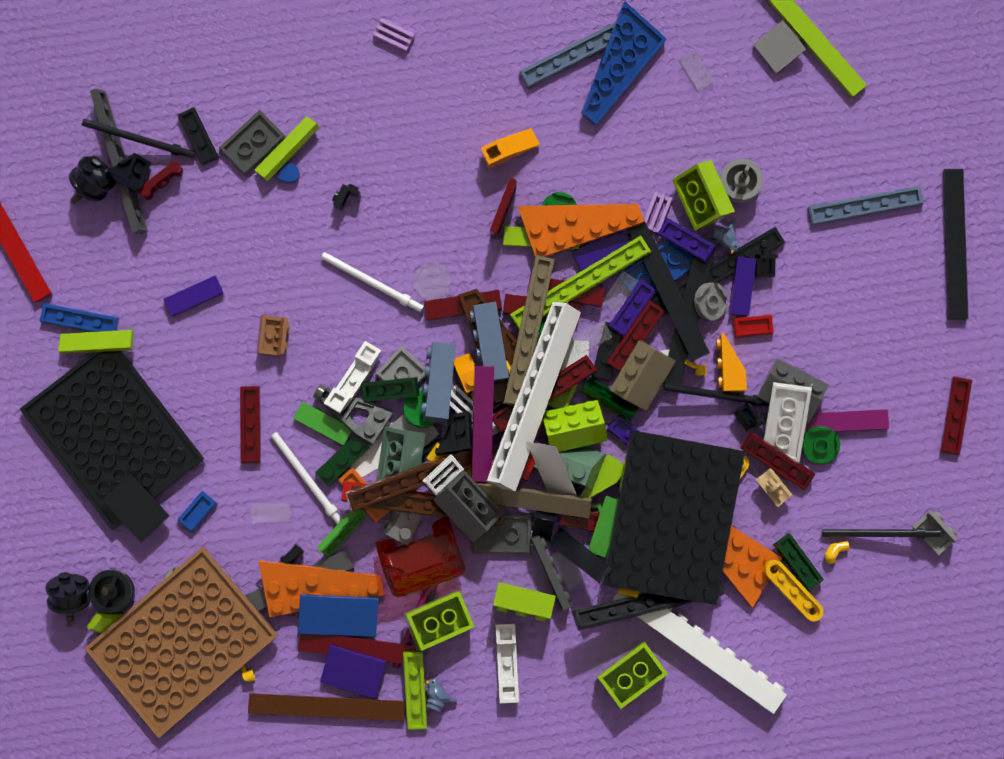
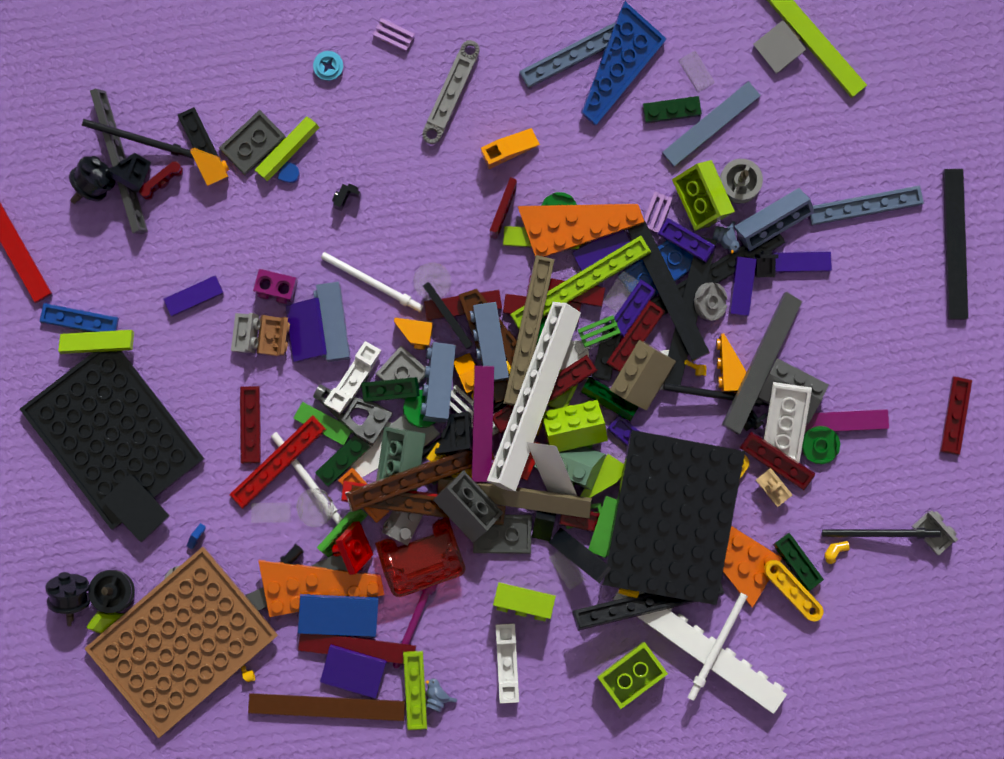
(192, 542): none -> blue tile
(197, 511): blue tile -> none
(210, 166): none -> light orange slope
(245, 333): none -> light grey bracket
(277, 281): none -> magenta brick
(277, 462): none -> red tile
(306, 330): none -> dark purple tile
(314, 507): none -> clear tile
(326, 57): none -> medium azure gear
(333, 321): none -> sand blue brick
(353, 548): none -> red tile
(416, 332): none -> light orange slope
(438, 469): white tile -> none
(438, 620): lime brick -> none
(447, 315): none -> black tile
(451, 92): none -> light grey plate
(554, 579): dark grey plate -> none
(614, 325): none -> bright green tile
(672, 109): none -> dark green plate
(699, 680): none -> white bar
(711, 124): none -> sand blue tile
(753, 326): red tile -> none
(761, 363): none -> dark grey tile
(774, 219): none -> sand blue brick
(803, 262): none -> dark purple tile

